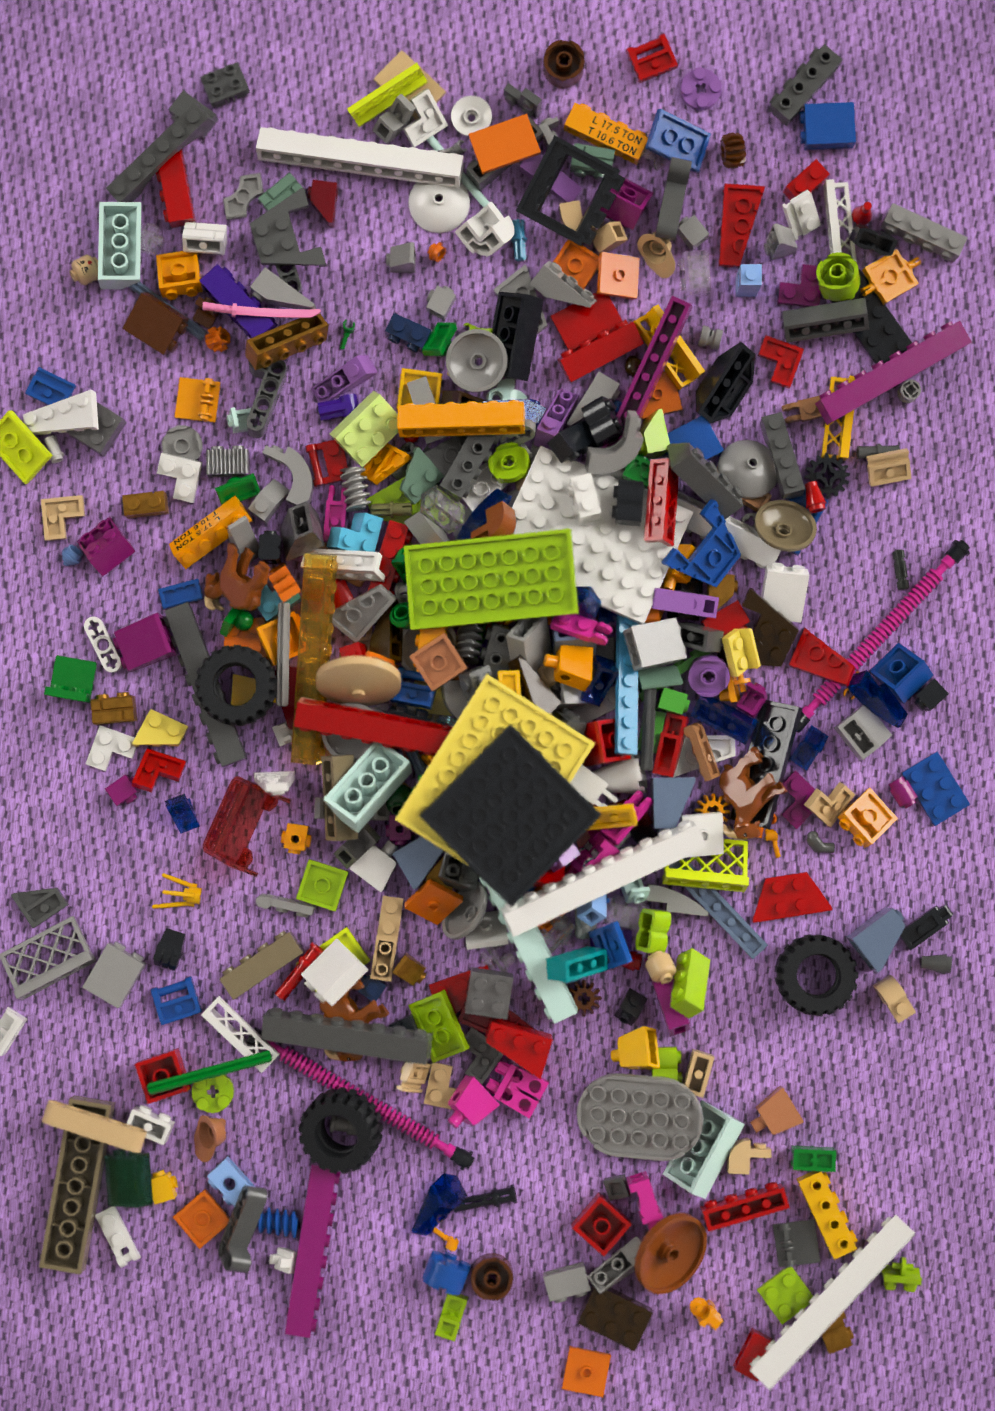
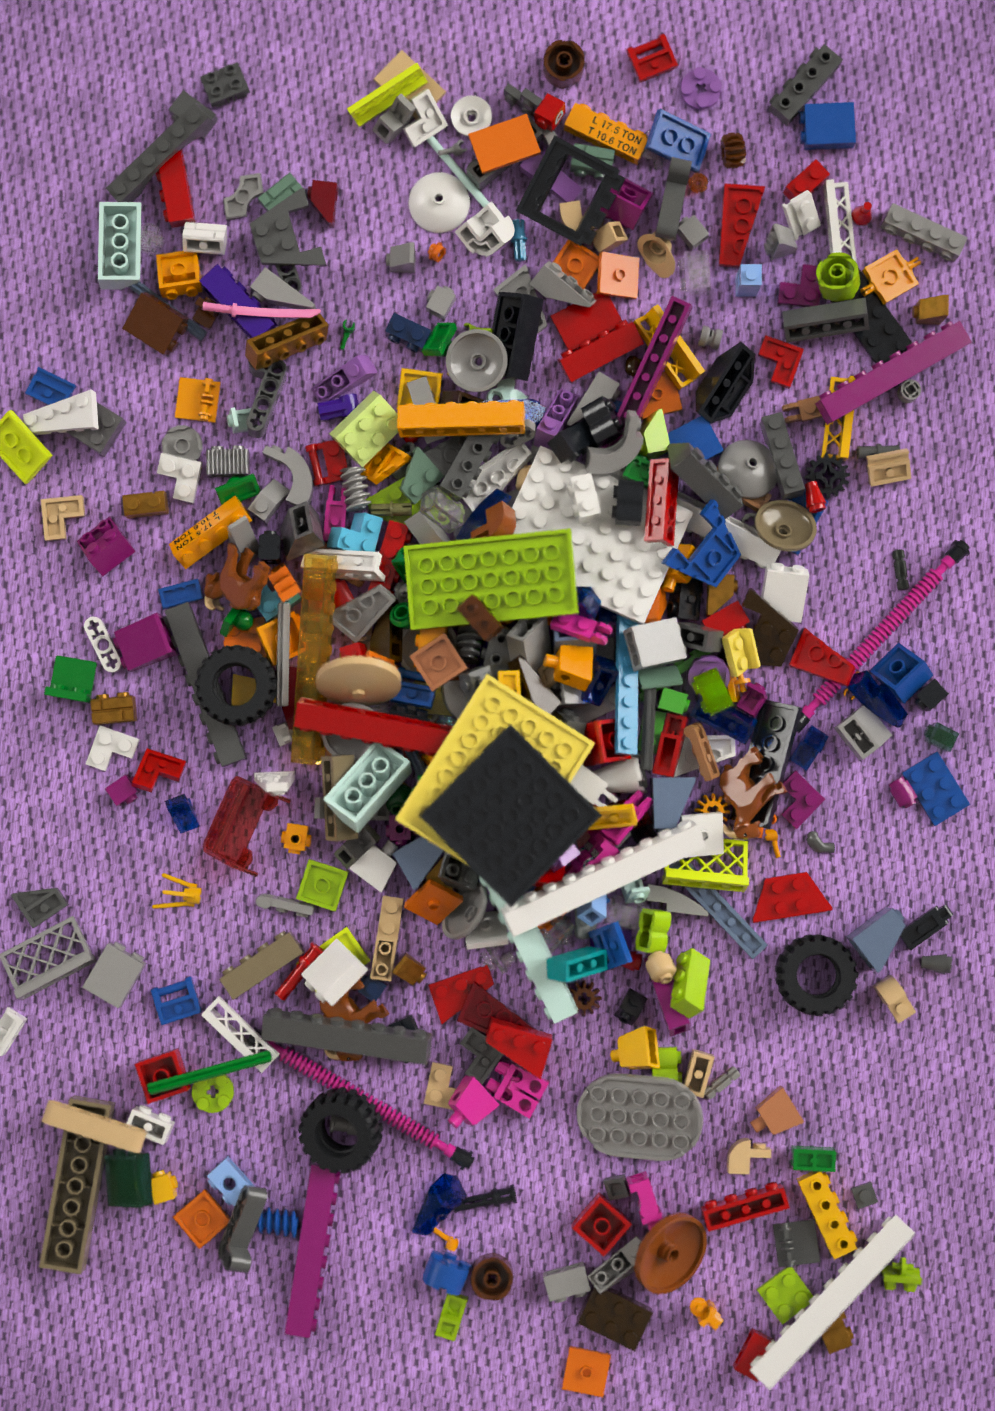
(53, 447): white pin -> none
(71, 555): medium blue plate -> none
(84, 269): tan head -> none
(117, 1235): white plate -> none
(160, 731): light yellow wing -> none
(169, 949): black hand -> none
(208, 1135): nougat piece -> none
(217, 339): orange gear -> none
(284, 1260): white tile -> none
(360, 157): white brick -> none
(413, 1076): tan plate -> none
(437, 1017): lime plate -> none
(480, 618): none -> reddish brown brick
(489, 993): flat silver brick -> none
(512, 473): lime plate -> none
(549, 112): none -> red brick
(685, 602): medium lavender slope -> none
(698, 177): none -> clear orange plate
(703, 1163): light aqua slope -> none
(713, 692): none -> clear neon green brick
(721, 1082): none -> light grey axle
(829, 807): tan plate -> none
(864, 1195): none -> dark grey plate
(866, 818): light orange plate -> none
(873, 239): black brick -> none
(931, 310): none -> pearl gold slope
(941, 736): none -> brick

